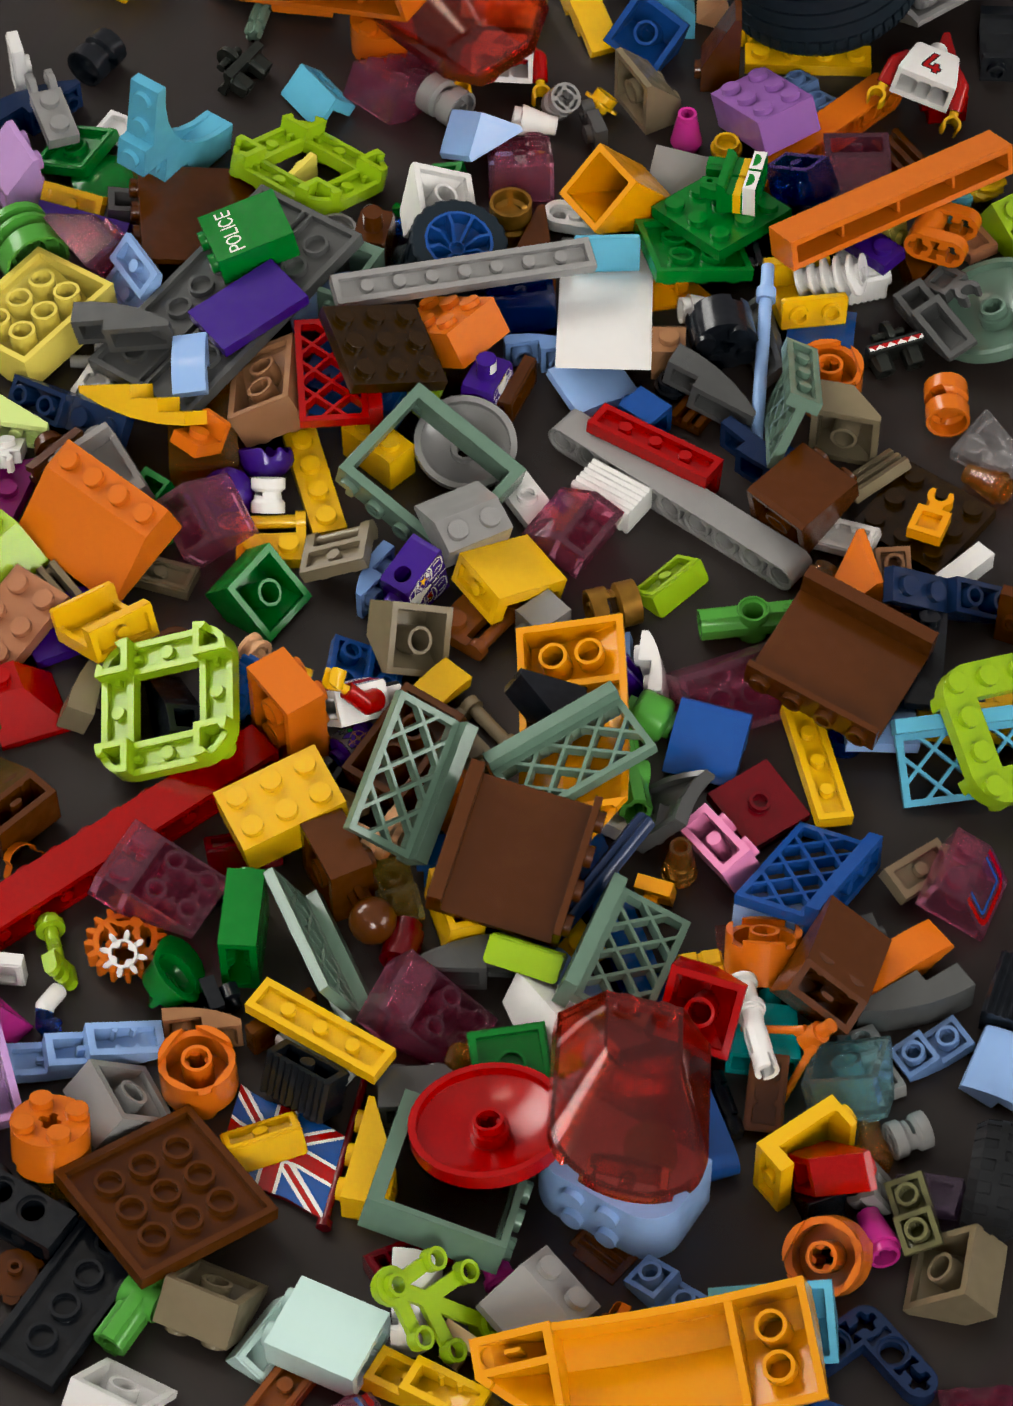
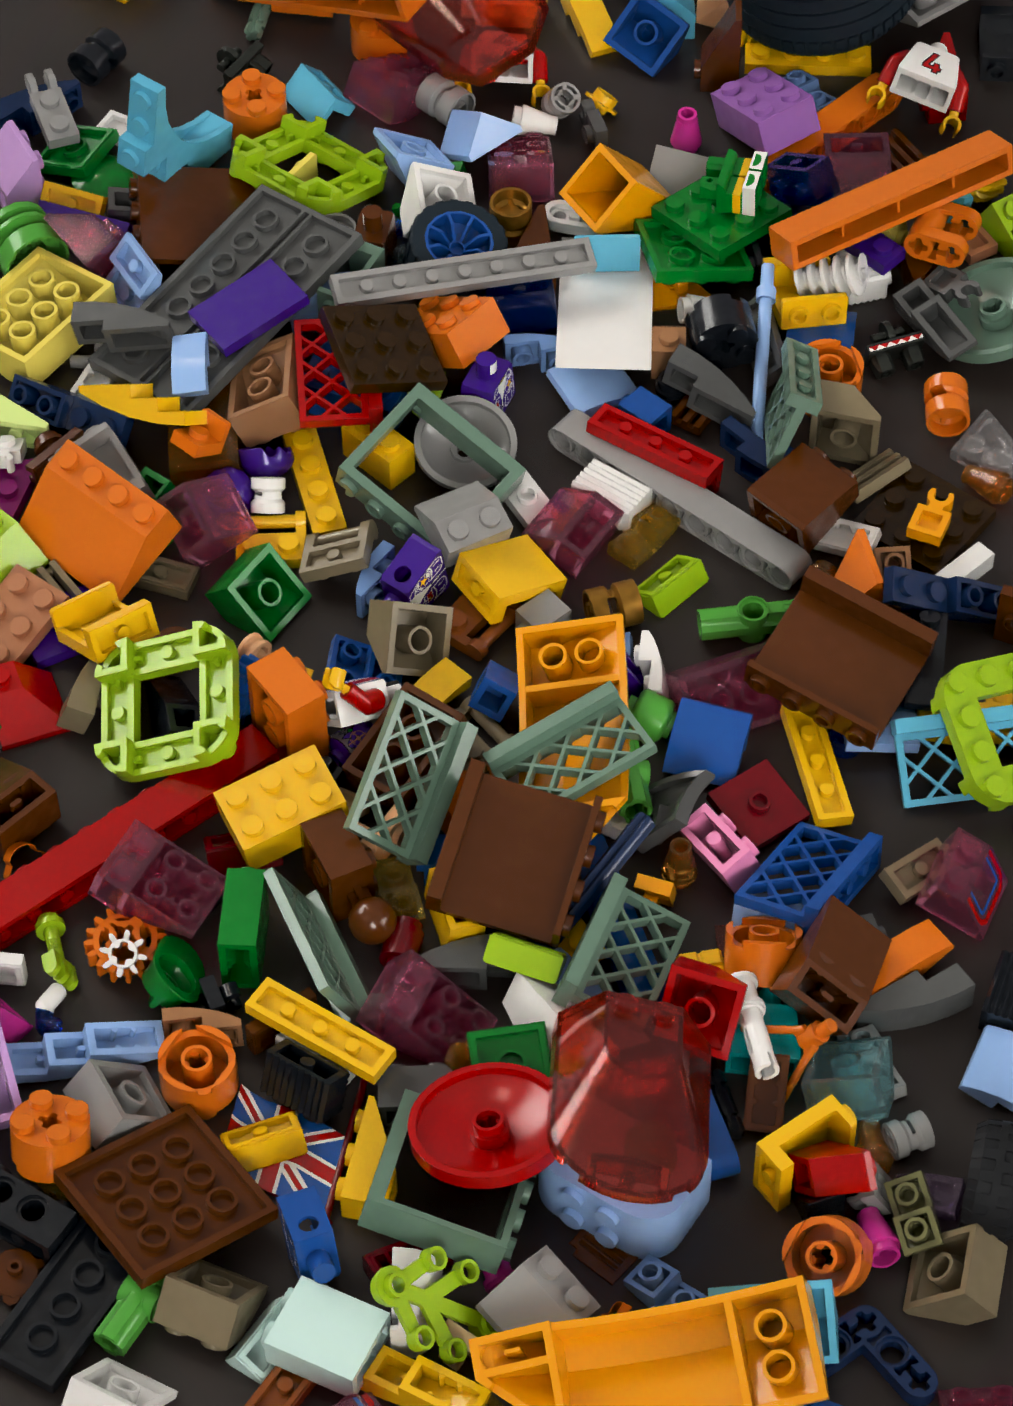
(19, 62): white plate -> none
(247, 236): green brick -> none
(254, 103): none -> orange brick
(313, 1251): none -> blue torso
(404, 149): none -> light blue slope
(494, 691): none -> blue brick
(519, 387): reddish brown tile -> none
(540, 694): black slope -> none
(644, 92): dark tan slope -> none
(645, 536): none -> clear yellow slope
(723, 142): yellow plate -> none
(934, 1050): medium blue slope -> none

